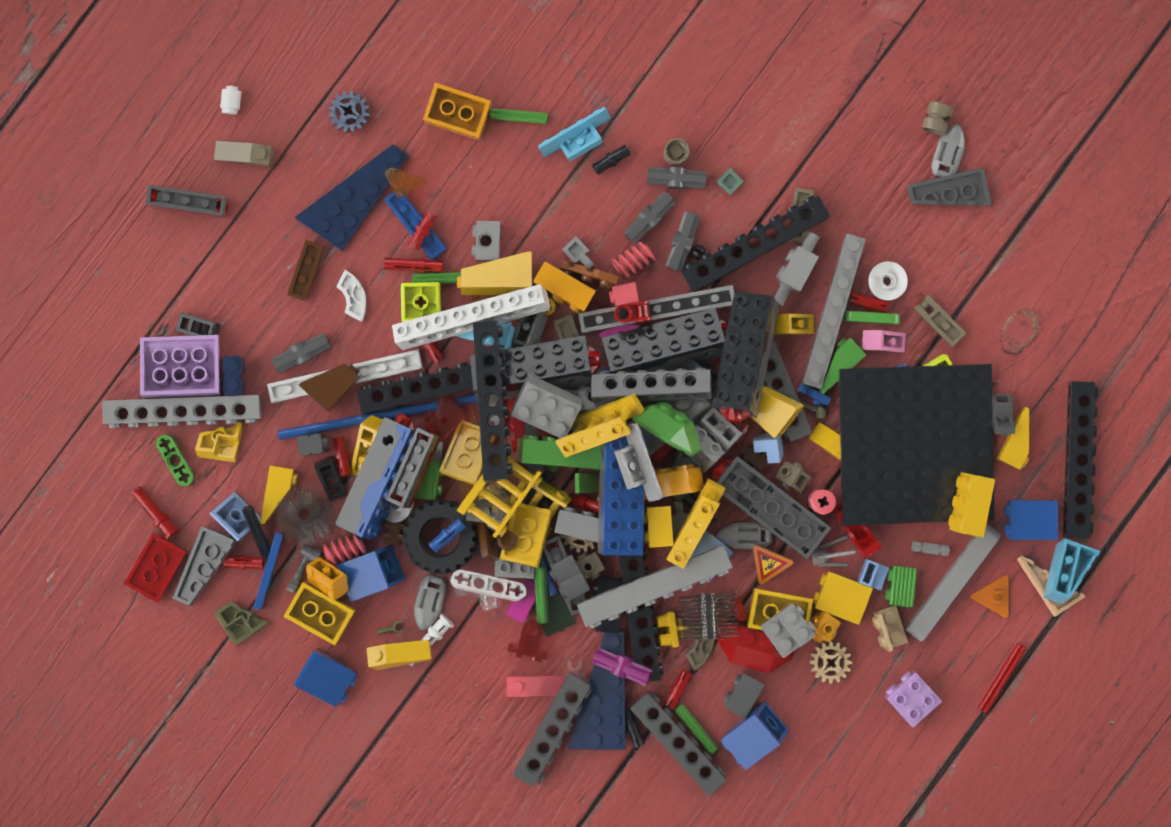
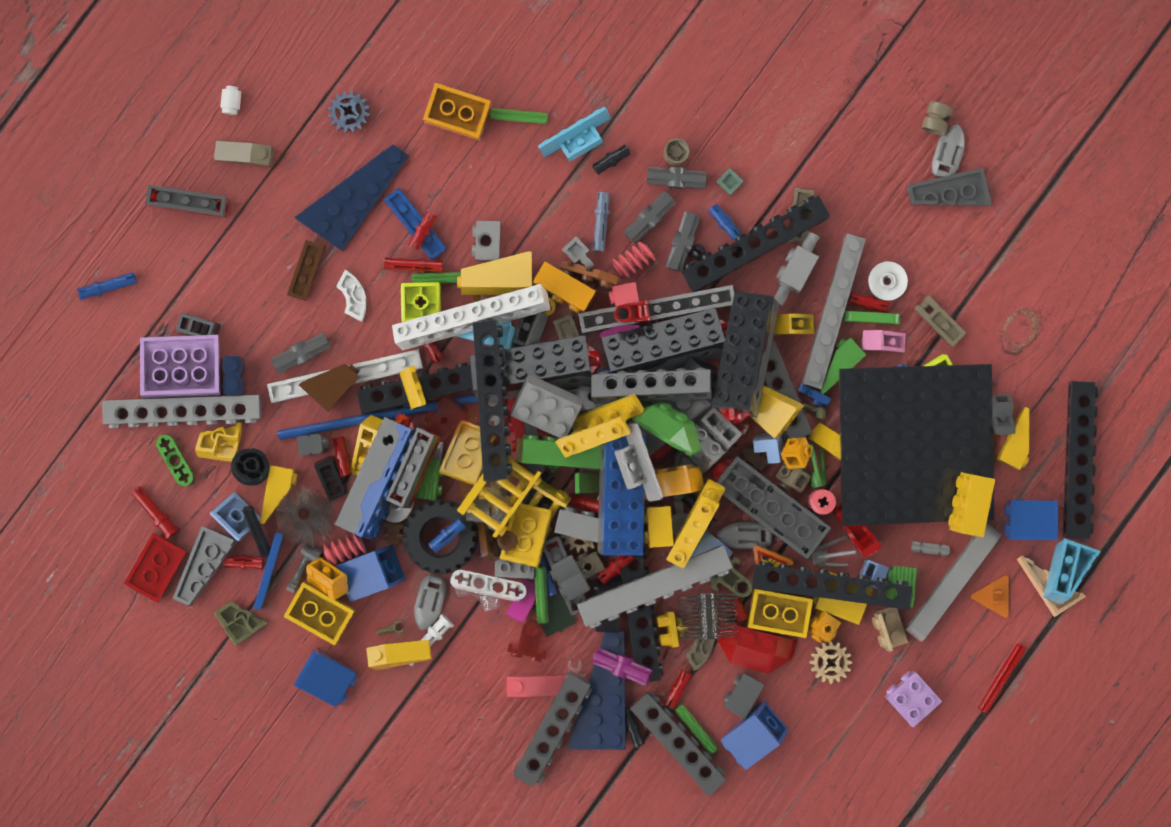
(99, 288): none -> blue pin
(250, 467): none -> black cone
(403, 182): clear orange slope -> none
(412, 387): none -> yellow slope
(601, 221): none -> sand blue pin
(614, 568): none -> red pin
(724, 221): none -> blue pin
(731, 580): none -> olive pin
(761, 581): none -> black brick
(788, 629): light grey plate -> none
(796, 453): none -> light orange brick
(817, 475): none -> bright green plant

